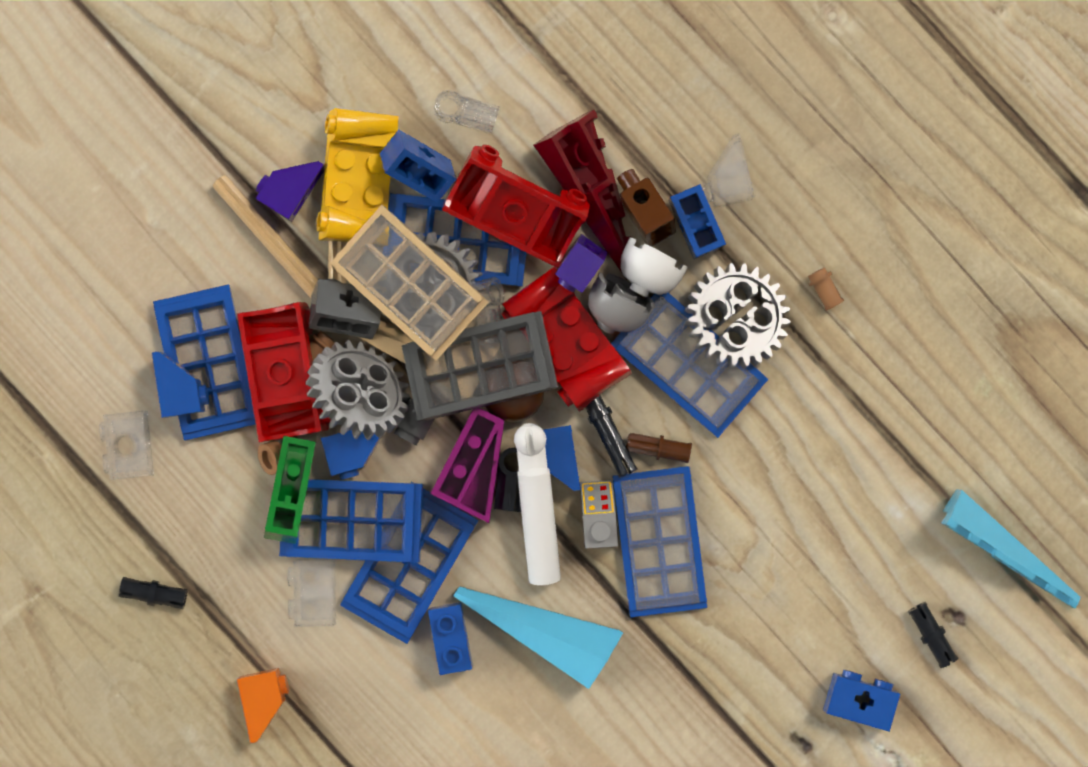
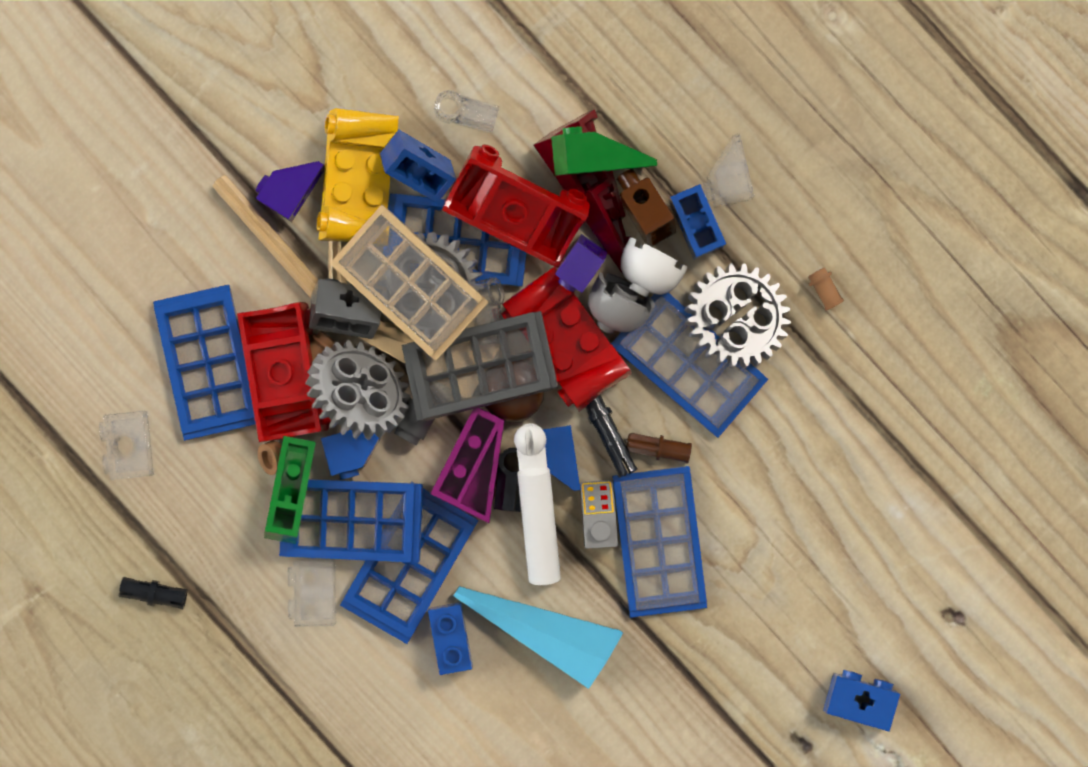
(177, 388): blue slope -> none
(261, 699): orange slope -> none
(593, 152): none -> green slope
(933, 635): black pin -> none
(983, 530): medium azure wedge -> none

